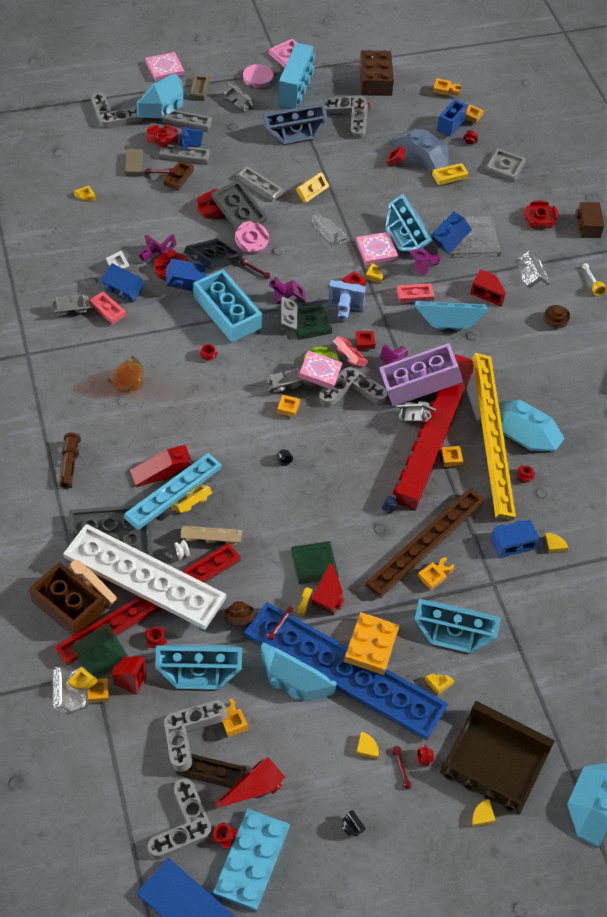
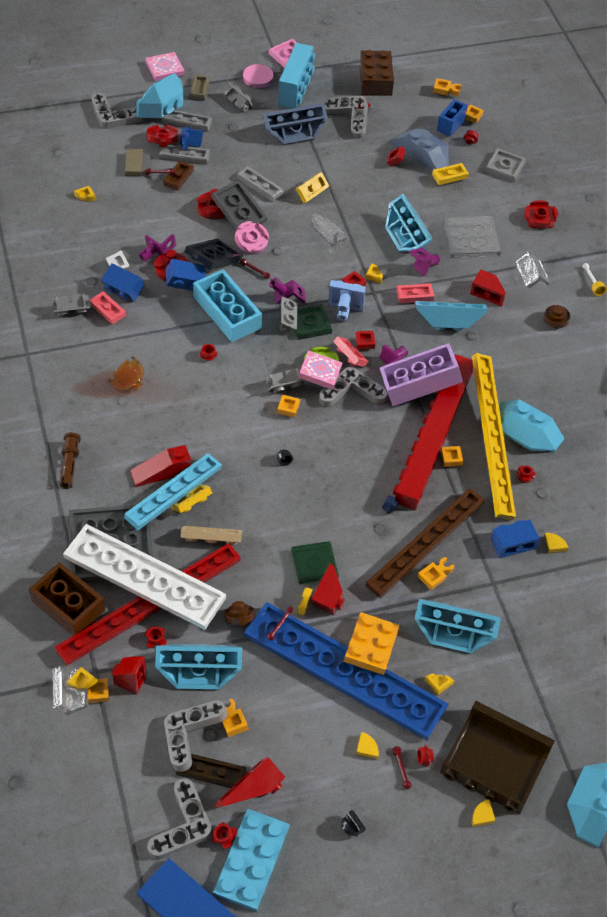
(92, 581): light nougat hinge -> none
(99, 651): clear green tile -> none
(182, 549): white bush -> none
(295, 676): medium azure wedge -> none
(377, 248): bright pink tile -> none
(415, 412): light grey hinge -> none
(451, 232): blue brick -> none
(589, 220): reddish brown brick -> none

